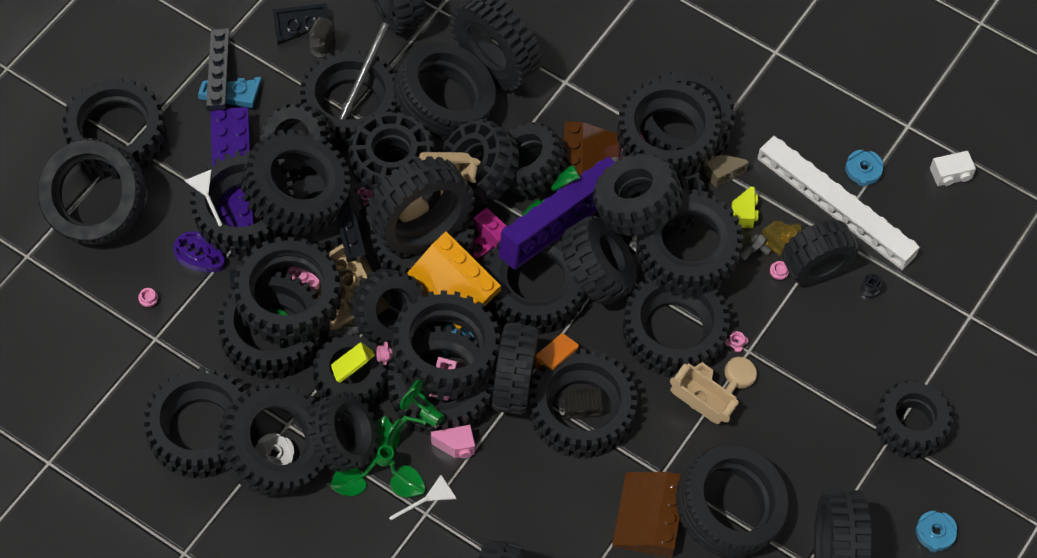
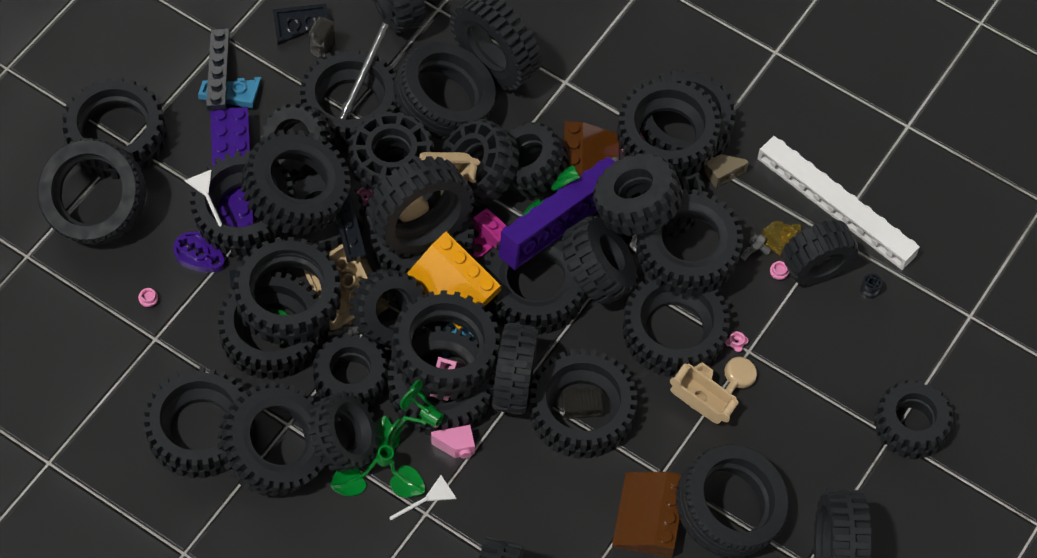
(277, 443): white plate -> none
(306, 277): bright pink plate -> none
(351, 361): neon yellow panel -> none
(384, 353): bright pink plate -> none
(555, 352): orange panel -> none
(745, 208): neon yellow slope -> none
(859, 175): dark azure plate -> none
(938, 520): dark azure plate -> none
(952, 168): white brick -> none

